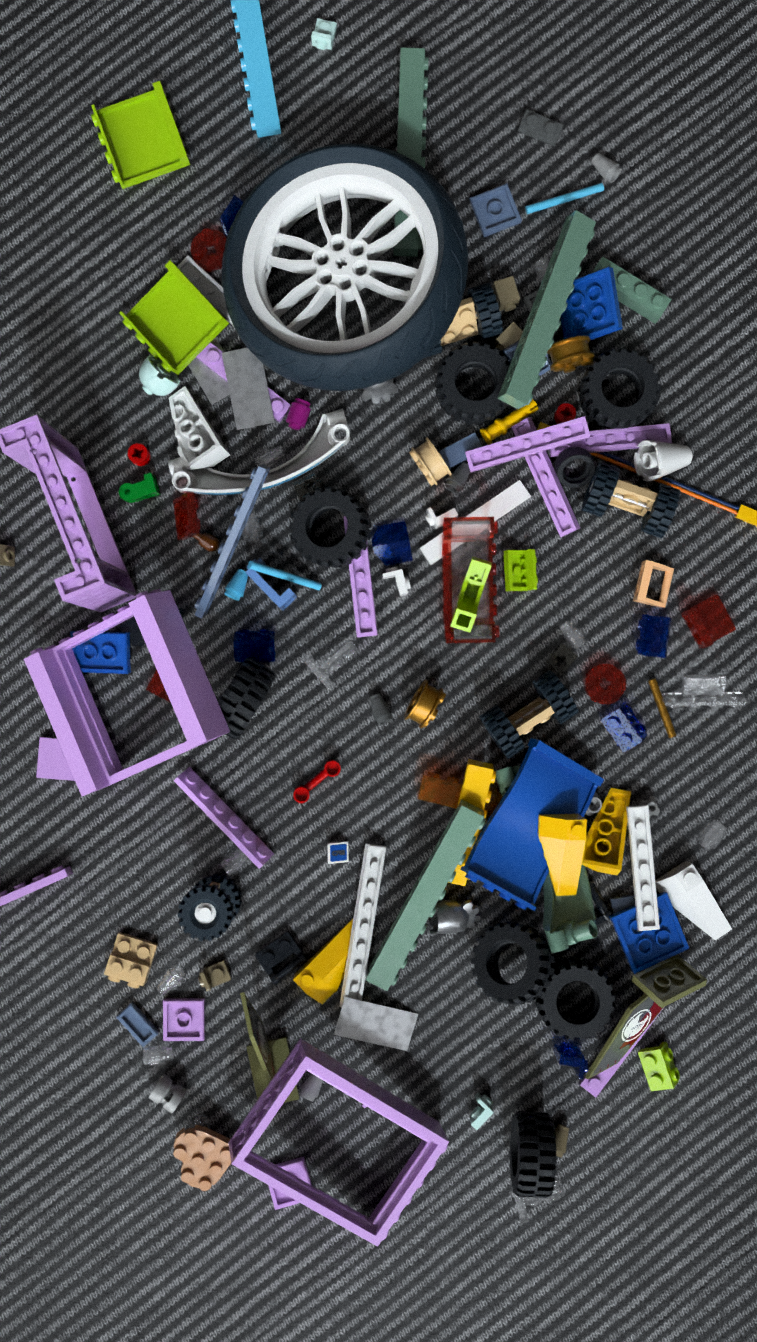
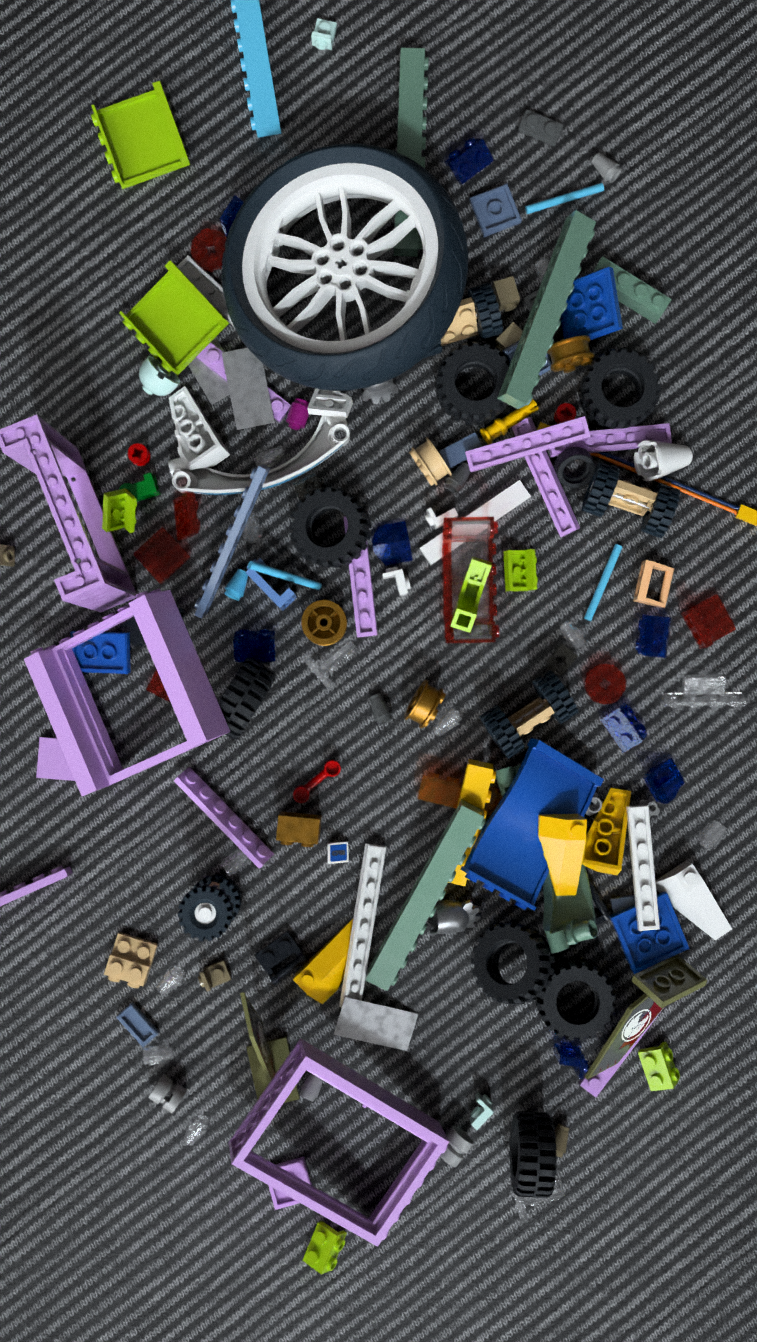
(119, 510): none -> lime bracket
(161, 555): none -> clear red plate
(183, 1019): lavender tile -> none
(203, 1156): plate -> none
(207, 541): reddish brown cylinder -> none
(298, 828): none -> pearl gold brick
(324, 1248): none -> lime bracket
(326, 634): none -> pearl gold wheel
(330, 403): none -> white wing
(447, 721): none -> clear cone
(458, 1144): none -> light grey wheel
(469, 159): none -> clear blue bracket
(603, 582): none -> medium azure bar
(662, 708): pearl gold bar -> none
(664, 781): none -> clear blue slope

